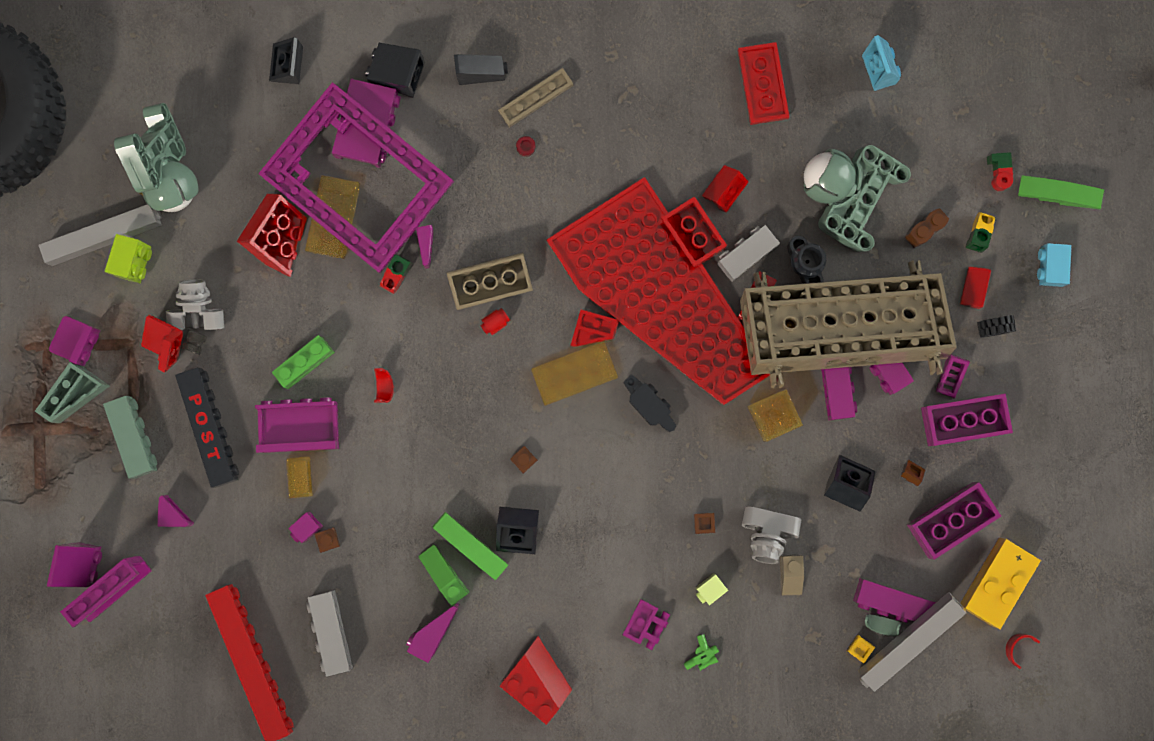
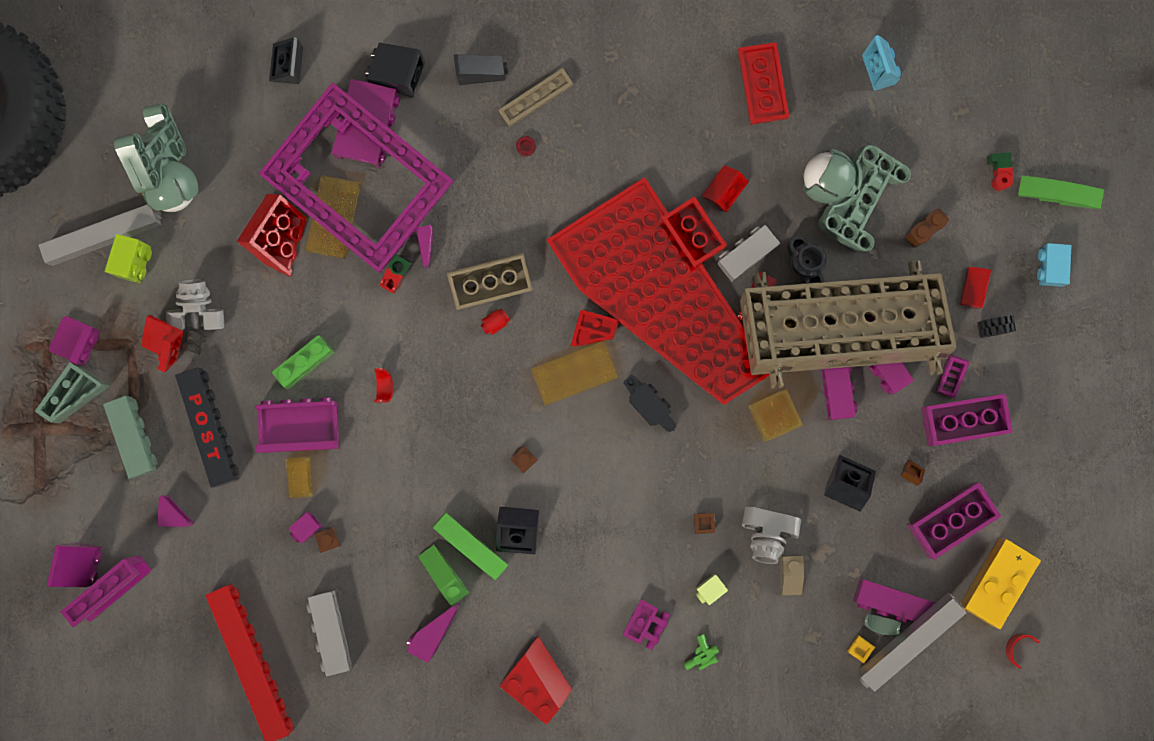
(981, 232): leg -> none

